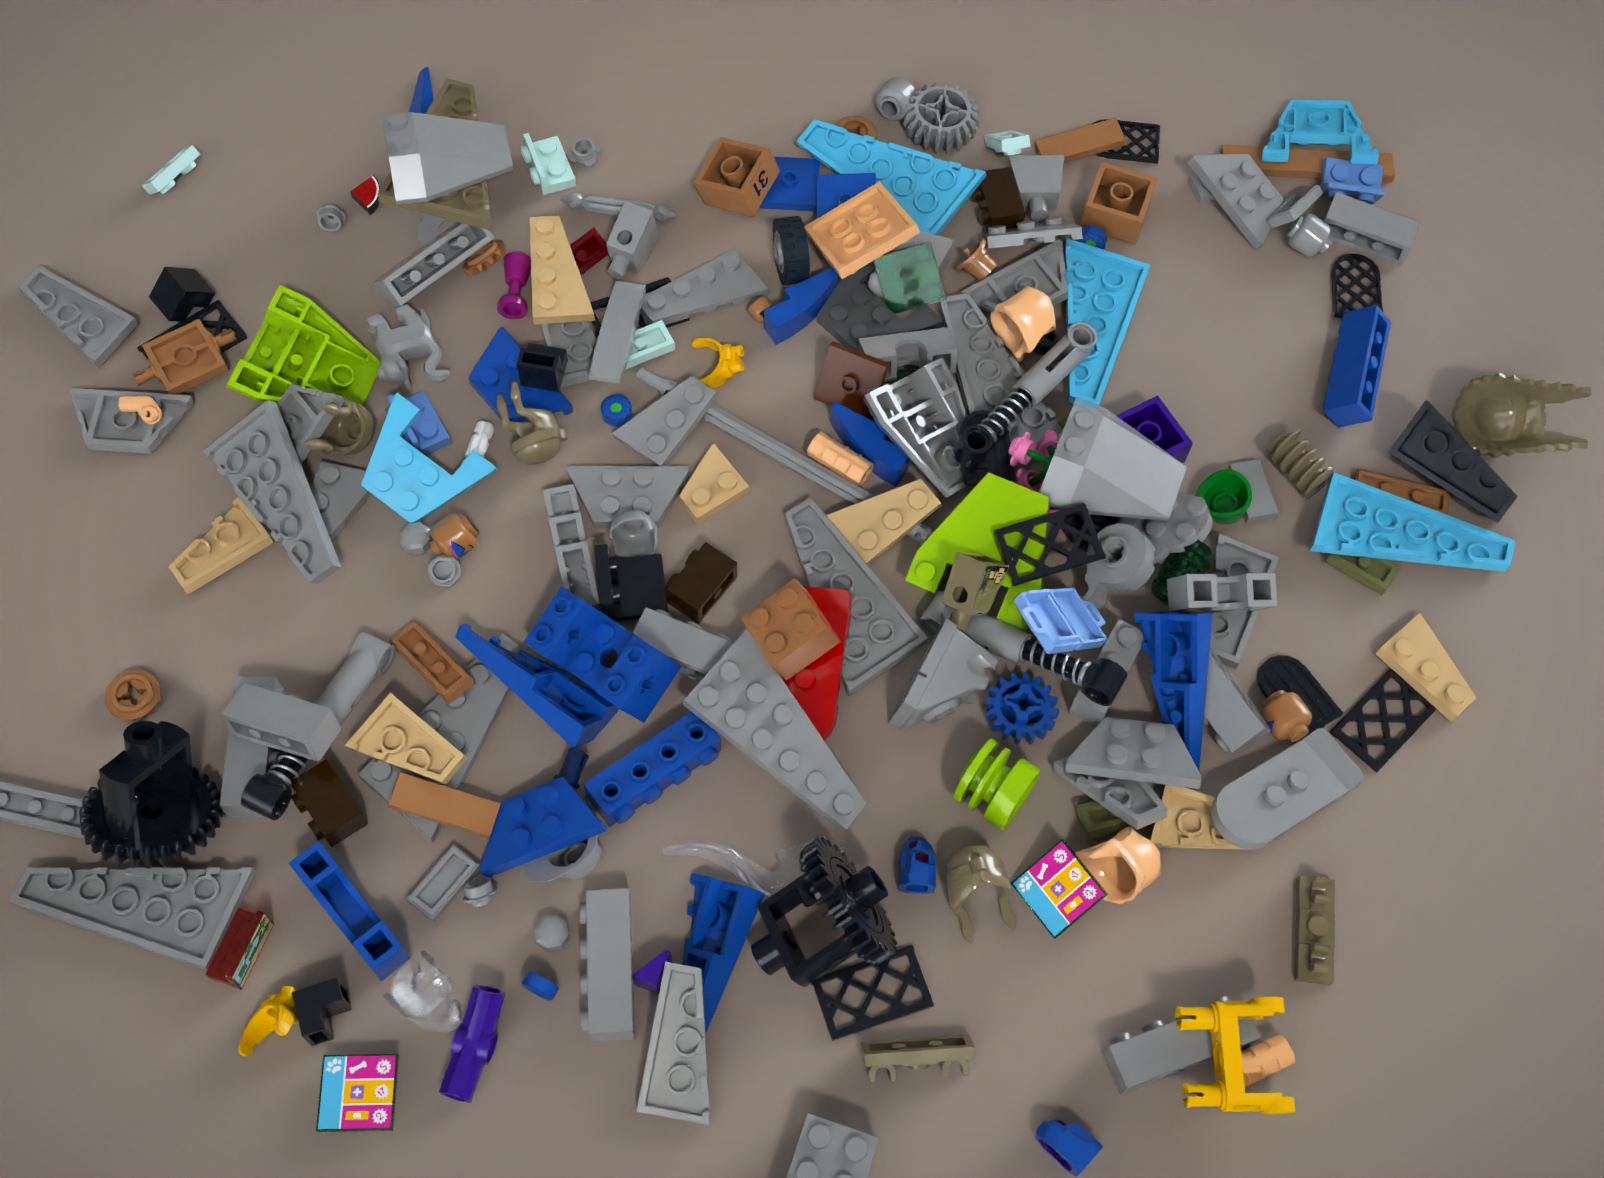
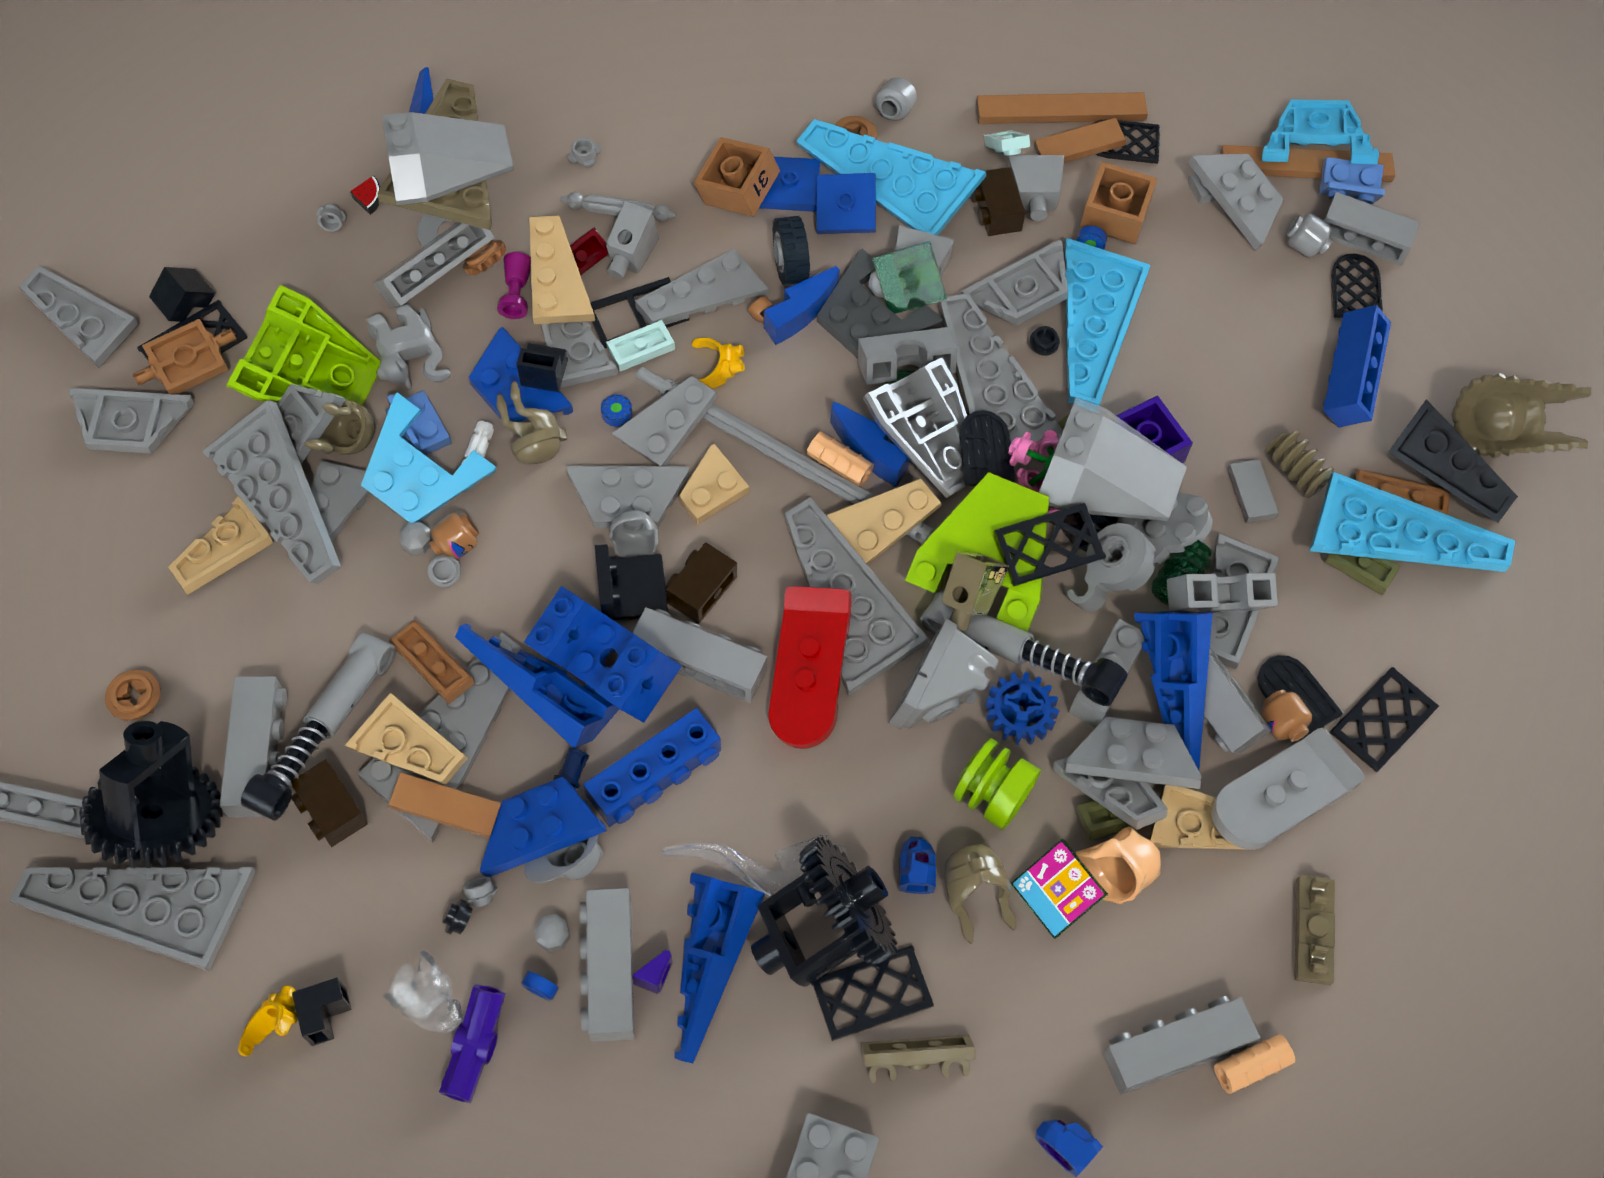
(144, 405): light nougat arm -> none
(163, 179): light aqua plate -> none
(240, 948): clear red panel -> none
(281, 721): light grey brick -> none
(349, 911): blue arch -> none
(357, 1093): piece -> none
(443, 883): light grey tile -> none
(457, 917): none -> black plate
(548, 164): light aqua bracket -> none
(571, 543): light grey slope -> none
(617, 332): light grey slope -> none
(677, 1054): light grey wing -> none
(764, 720): light grey wing -> none
(790, 629): medium nougat brick -> none
(848, 377): reddish brown plate -> none
(861, 230): light nougat plate -> none
(958, 121): light grey gear -> none
(978, 262): medium nougat piece -> none
(1023, 320): light nougat piece -> none
(1027, 393): piece -> none
(1045, 232): light grey wing -> none
(1061, 107): none -> medium nougat tile
(1061, 619): light blue piece -> none
(1226, 495): green helmet -> none
(1229, 1088): yellow connector -> none
(1295, 205): light grey tile -> none
(1427, 668): tan wing -> none

